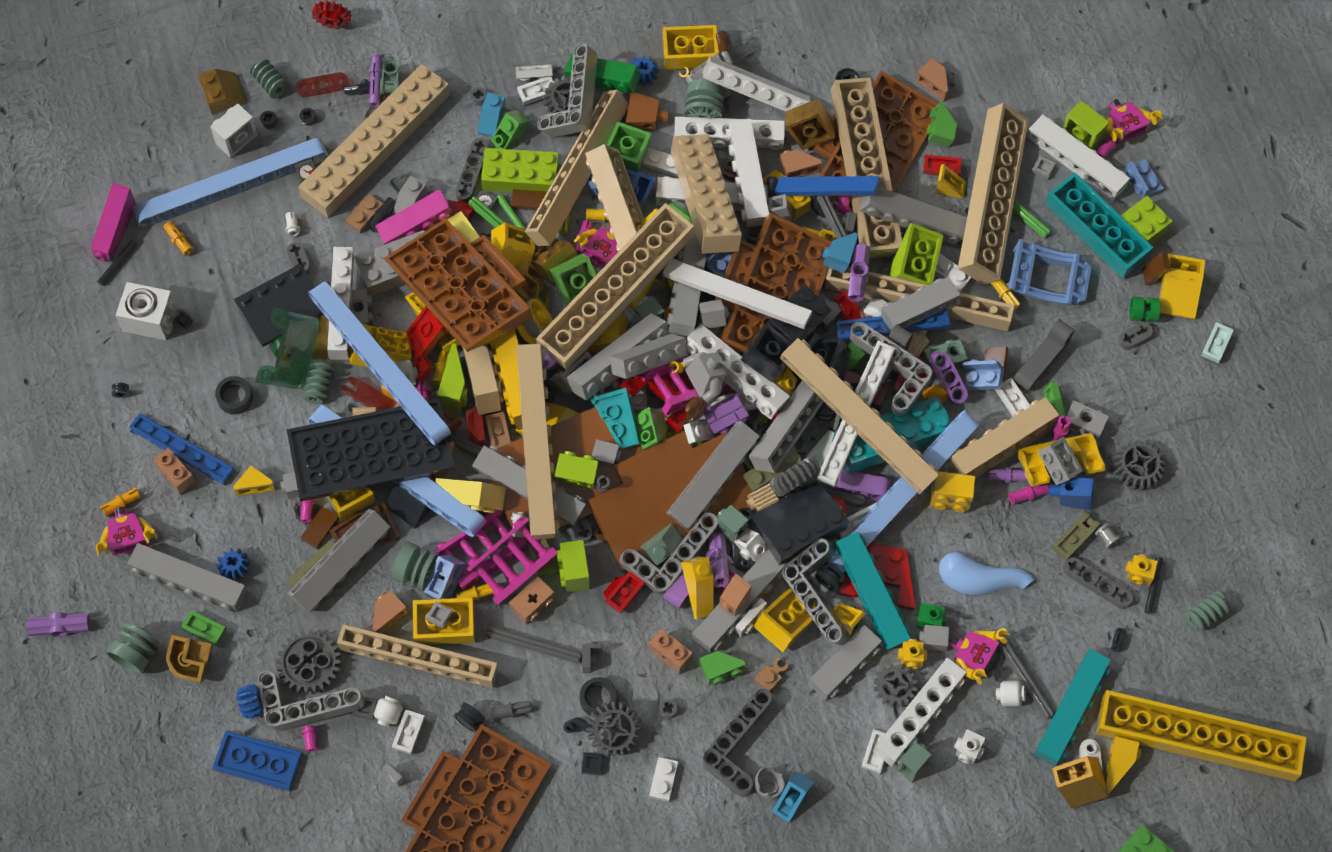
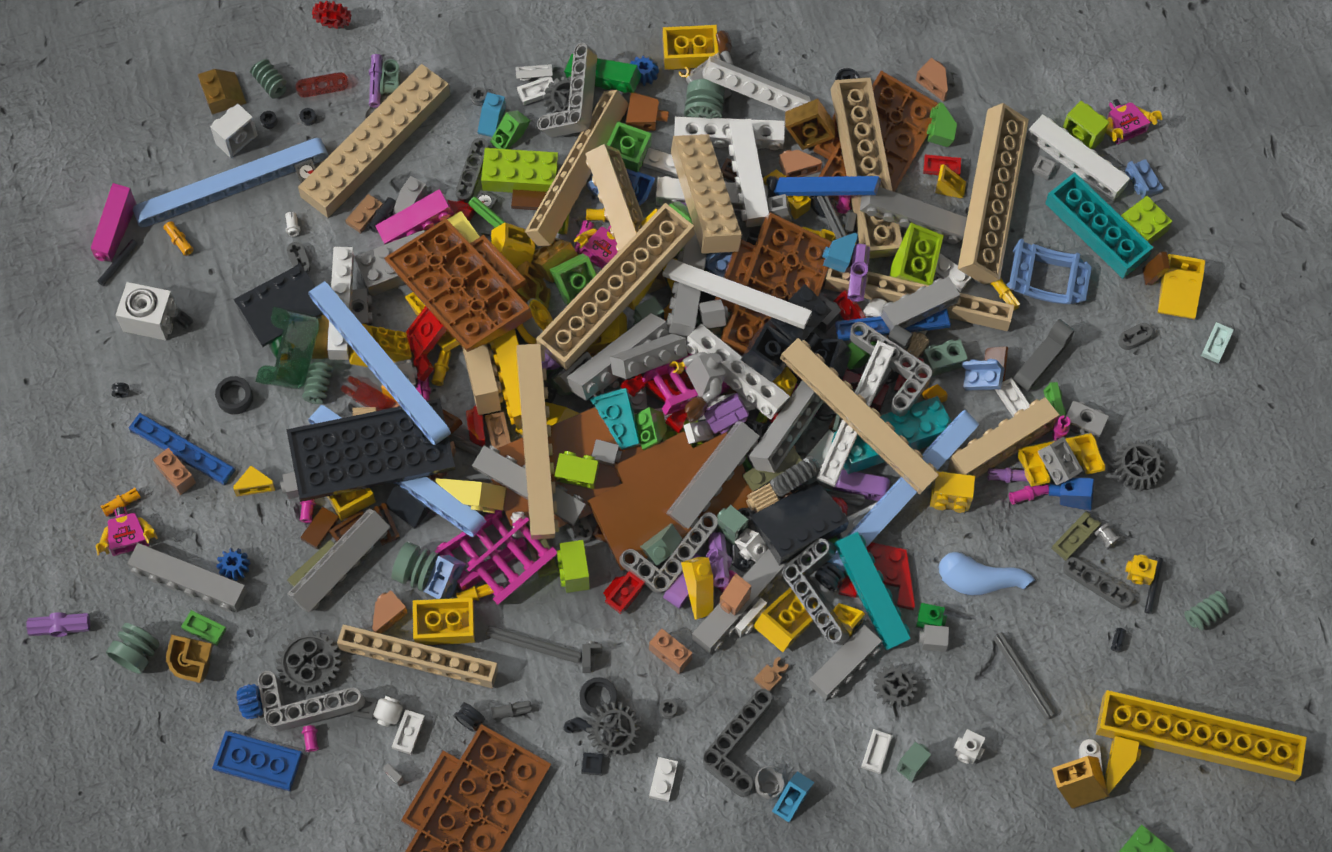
(363, 87): black arm -> none
(439, 615): light grey tile -> none
(452, 386): lime slope -> none
(510, 212): bright green piece -> none
(533, 591): nougat brick -> none
(600, 479): dark grey pin -> none
(720, 666): bright green slope -> none
(910, 660): yellow brick -> none
(941, 371): medium lavender beam -> none
(948, 672): white brick -> none
(976, 651): torso -> none
(1011, 693): white head -> none
(1030, 219): bright green axle -> none
(1072, 707): teal brick -> none
(1106, 147): dark pink pin -> none
(1137, 309): green wheel -> none

